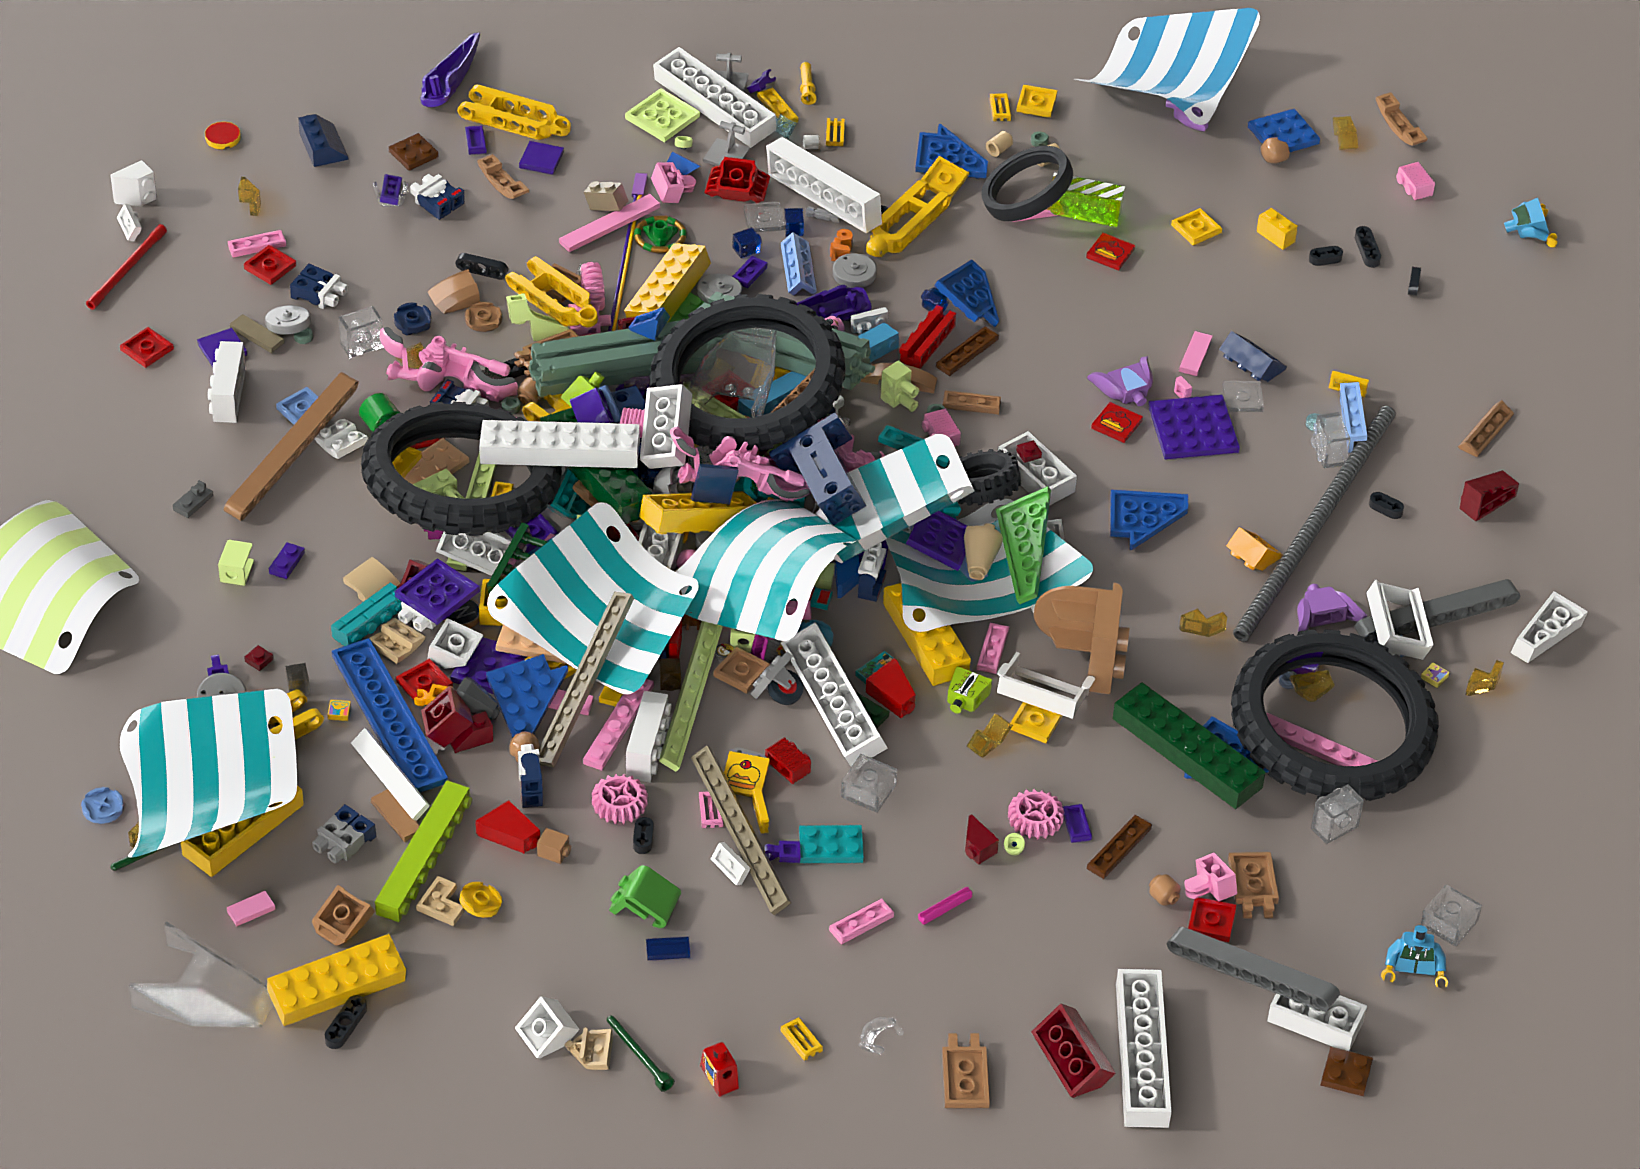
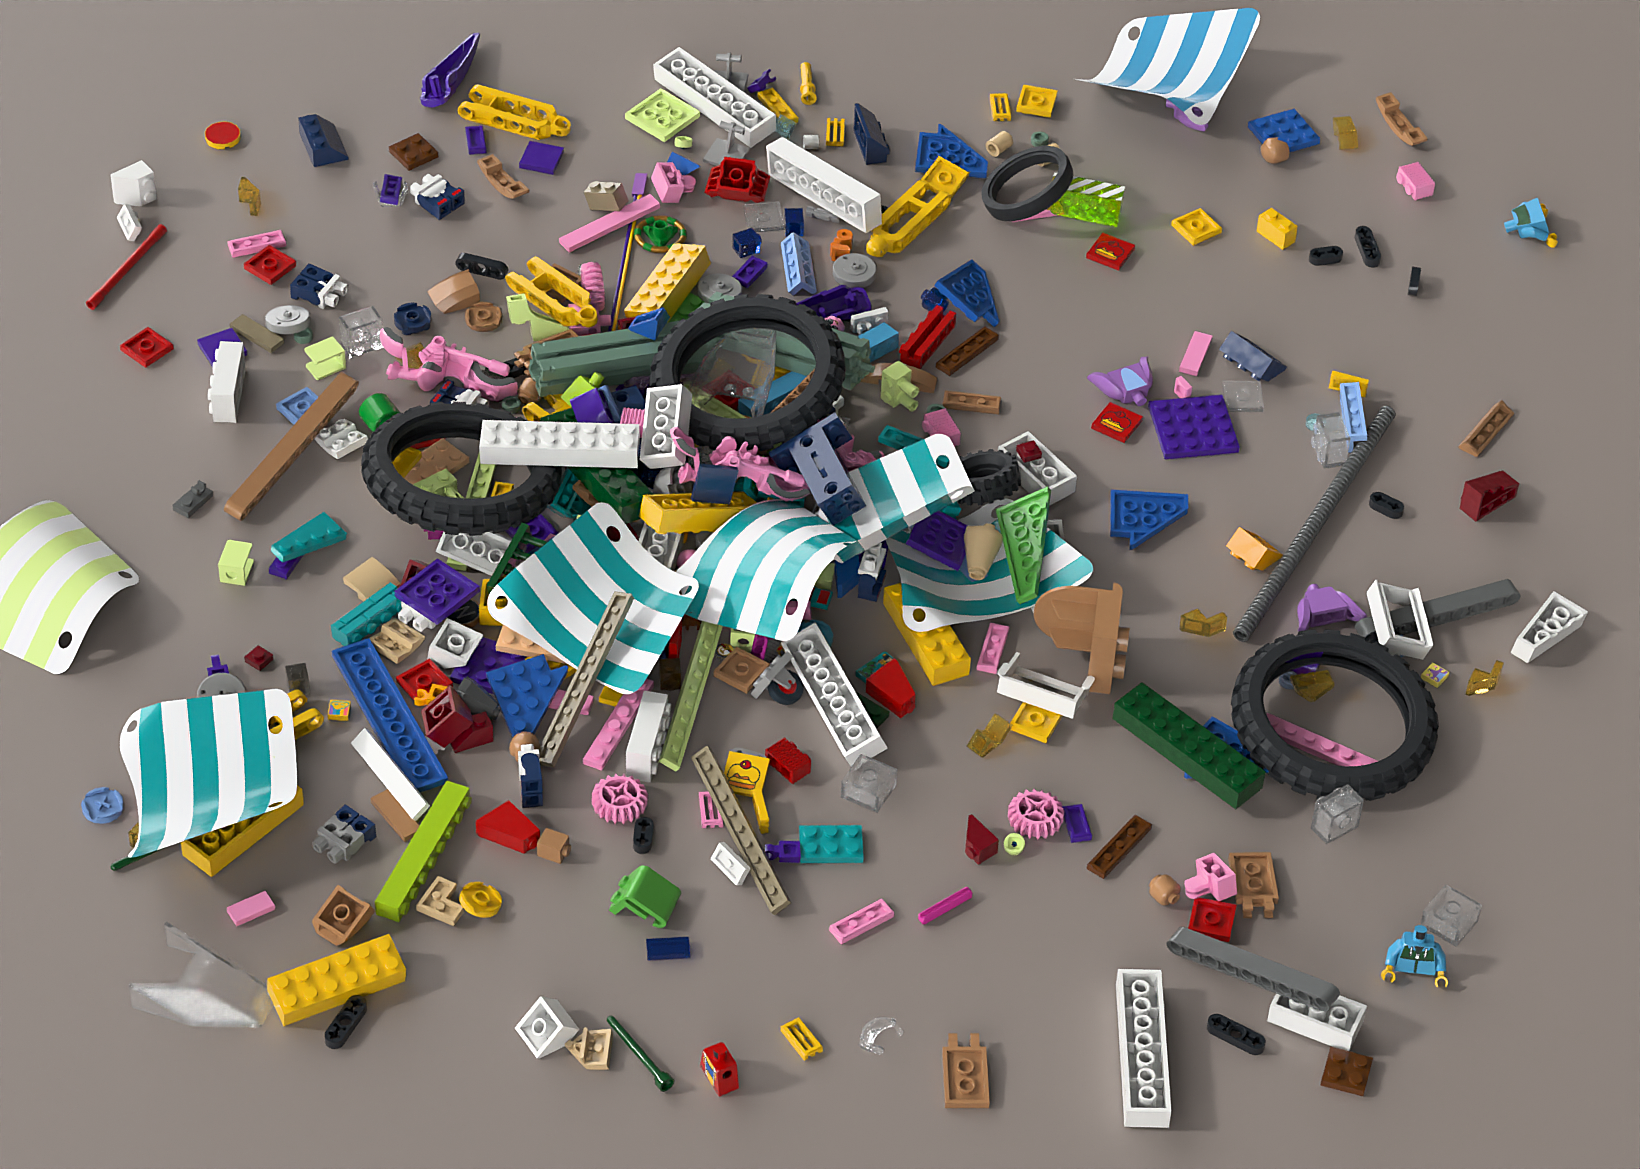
(311, 536): none -> teal wing
(325, 358): none -> yellowish green piece
(869, 136): none -> dark blue slope
(967, 690): lime torso -> none
(1072, 1051): dark red slope -> none
(1253, 1037): none -> black beam

